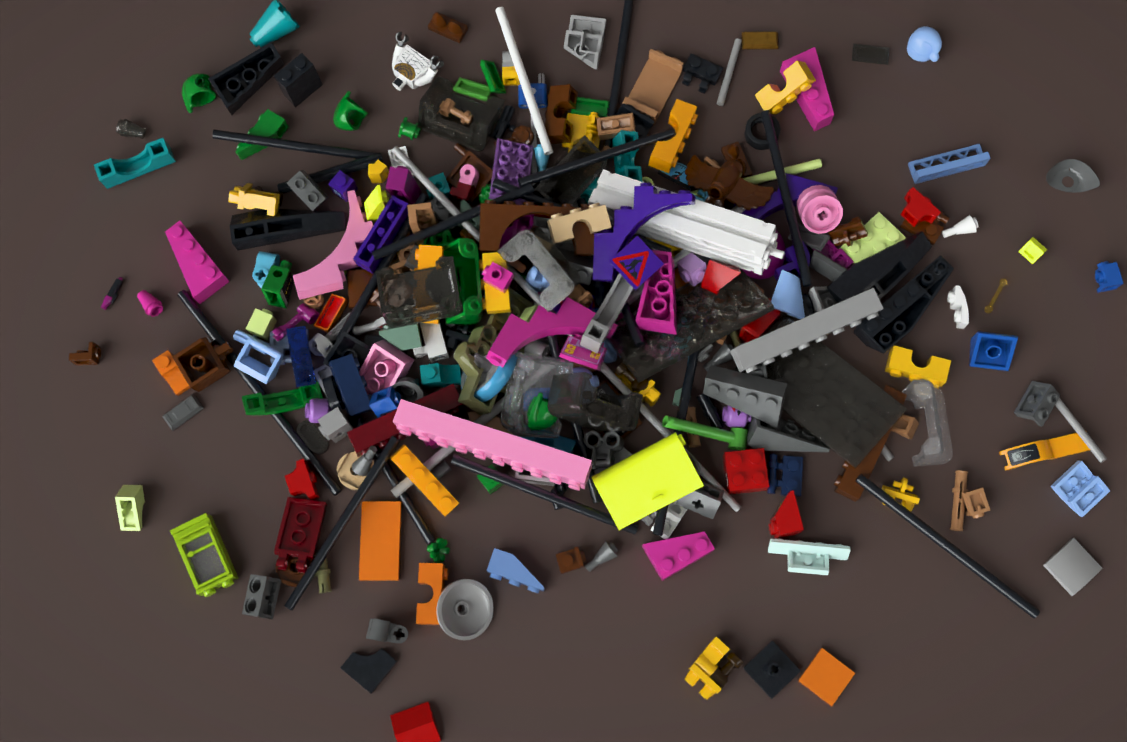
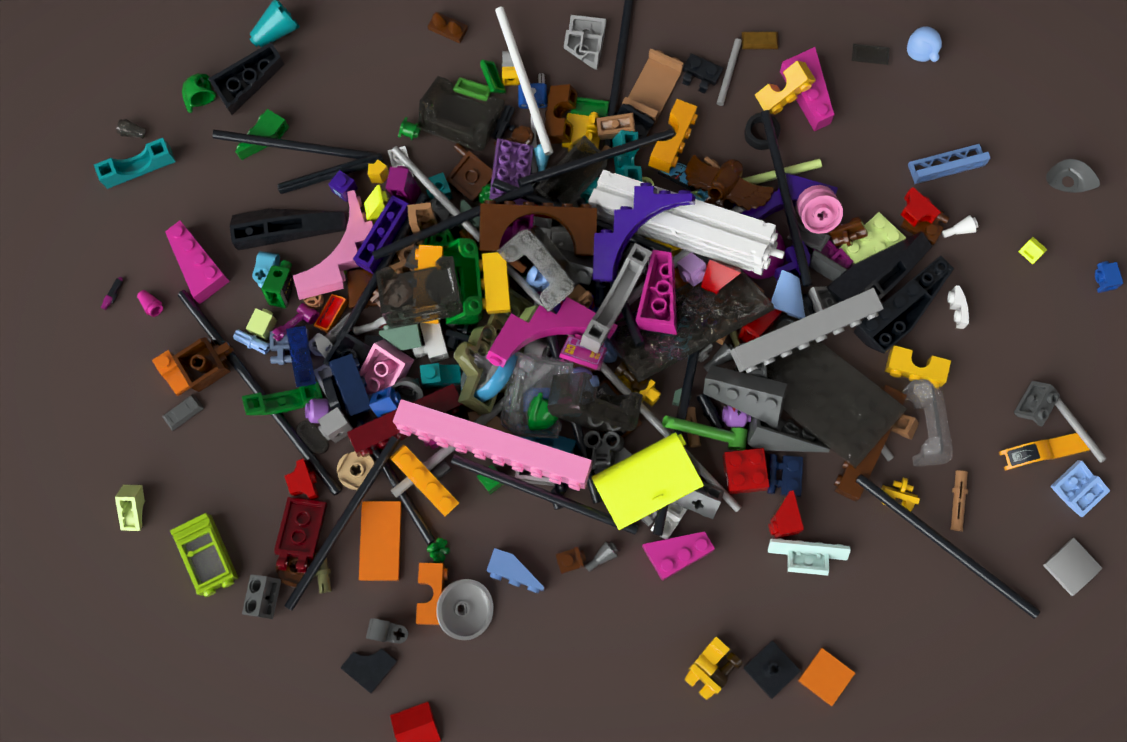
(88, 357): reddish brown bracket -> none
(254, 197): yellow hips -> none
(254, 367): light blue tile -> none
(298, 80): black brick -> none
(307, 190): dark grey brick -> none
(347, 110): green piece -> none
(363, 464): dark grey cone -> none
(411, 66): white torso -> none
(447, 107): medium nougat bar -> none
(466, 184): leg -> none
(497, 277): dark pink brick -> none
(595, 217): tan arch -> none
(636, 262): dark purple piece -> none
(734, 151): reddish brown tile -> none
(976, 502): medium nougat bracket -> none
(988, 309): clear yellow hinge -> none
(992, 350): blue slope -> none

